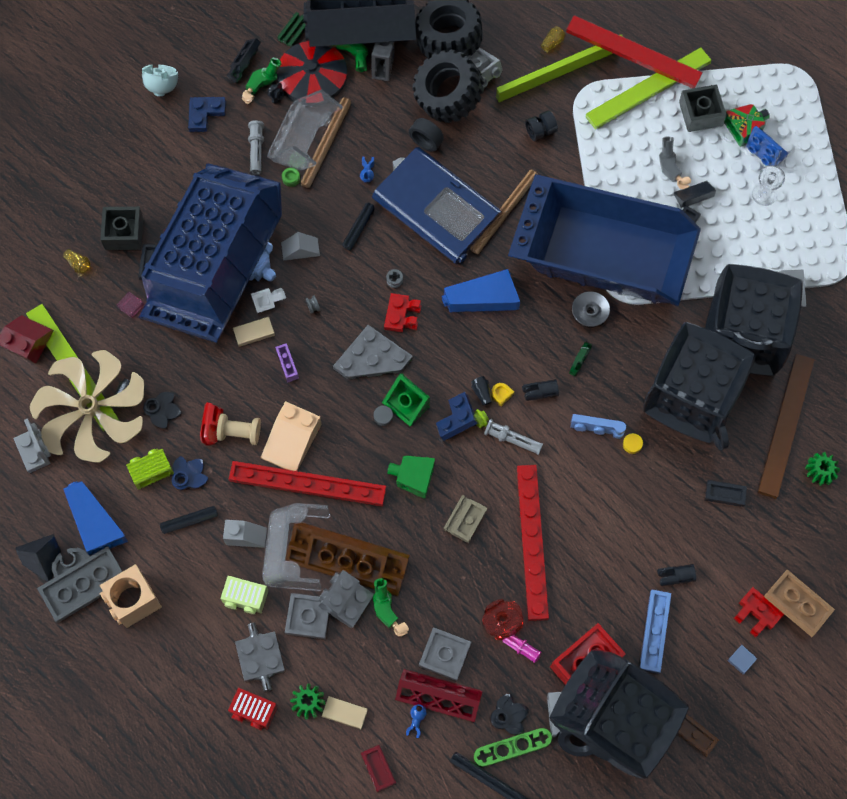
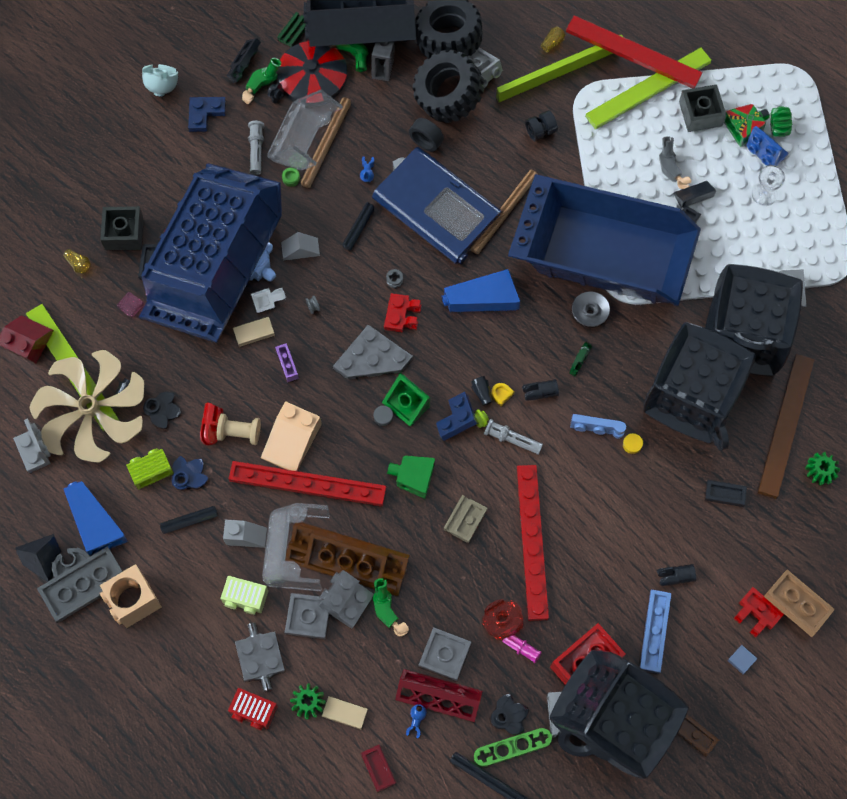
(781, 121): none -> green gear

